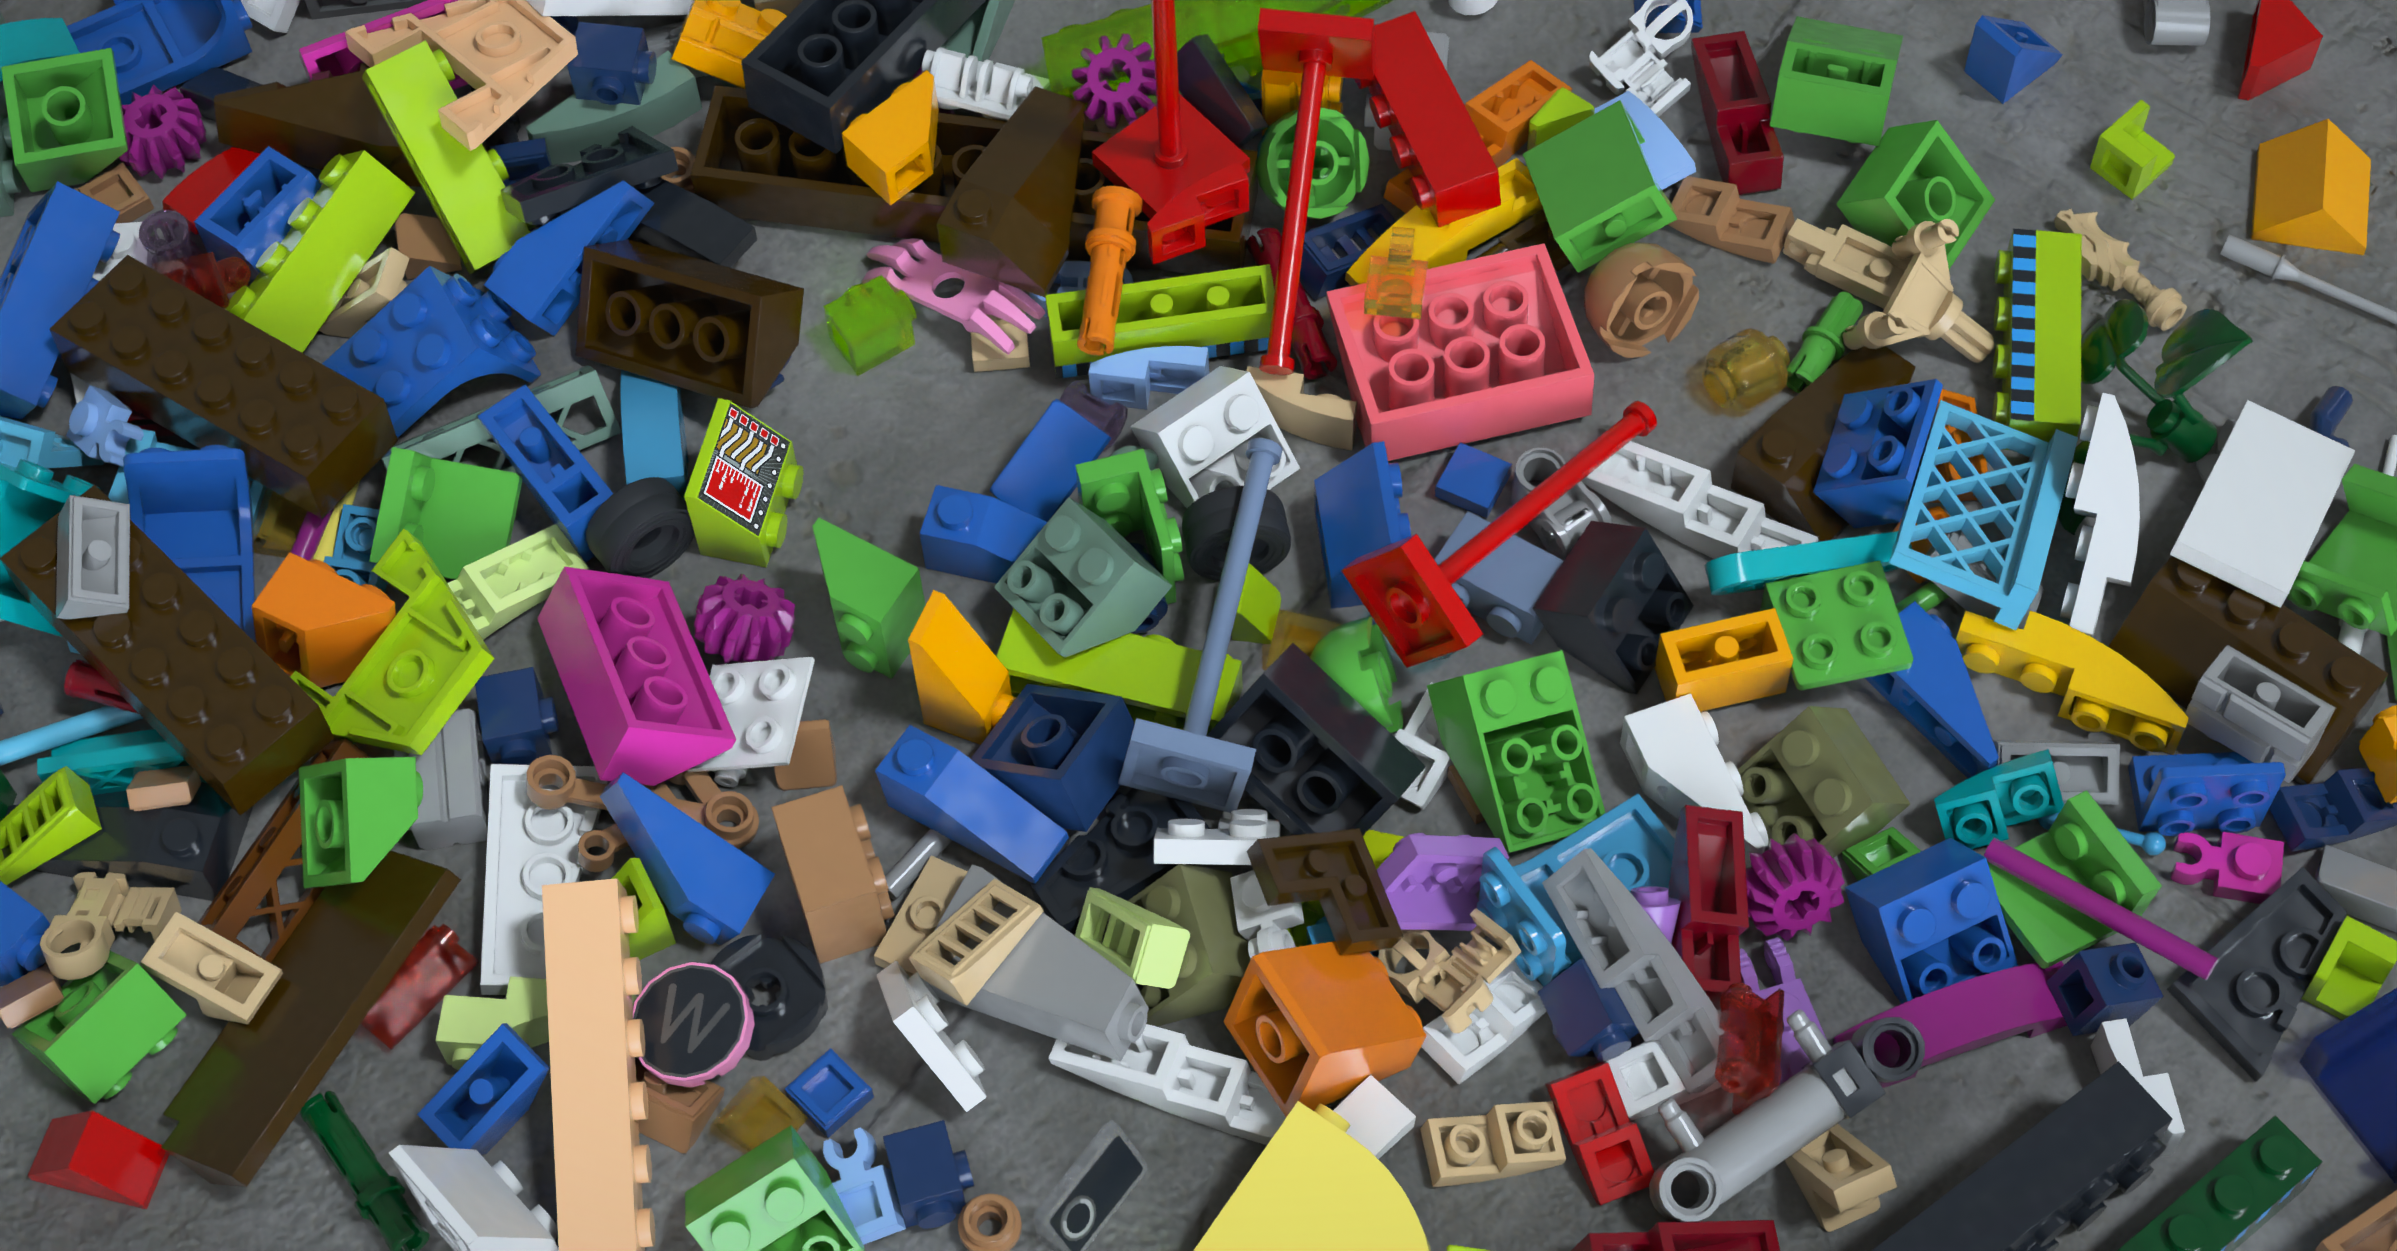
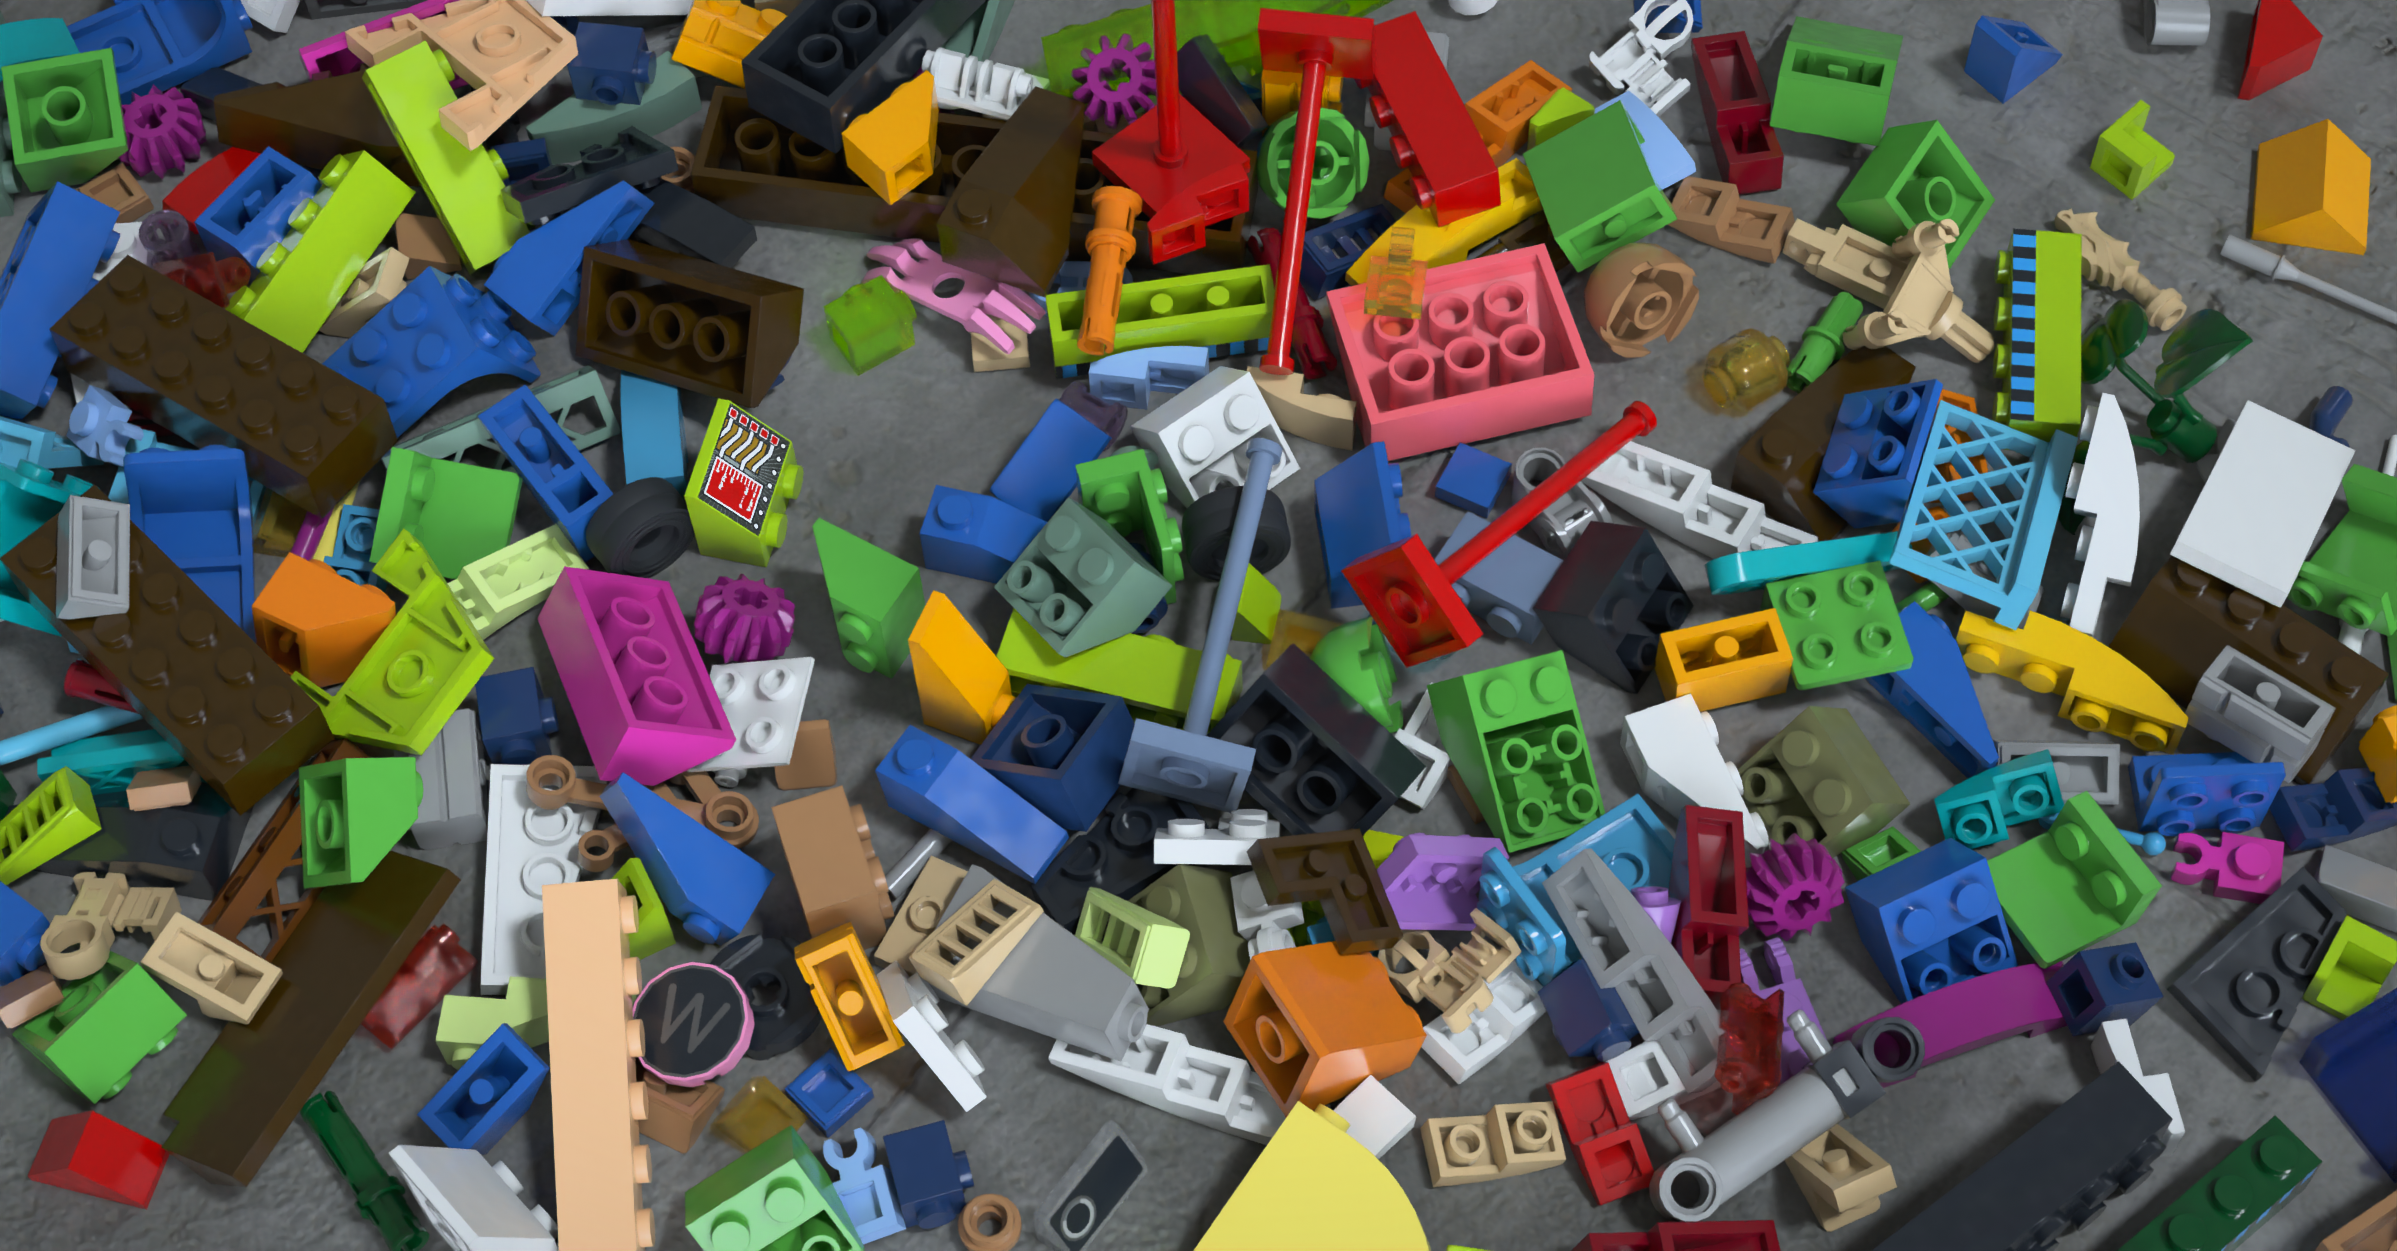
(848, 996): none -> light orange brick
(2100, 909): magenta bar -> none

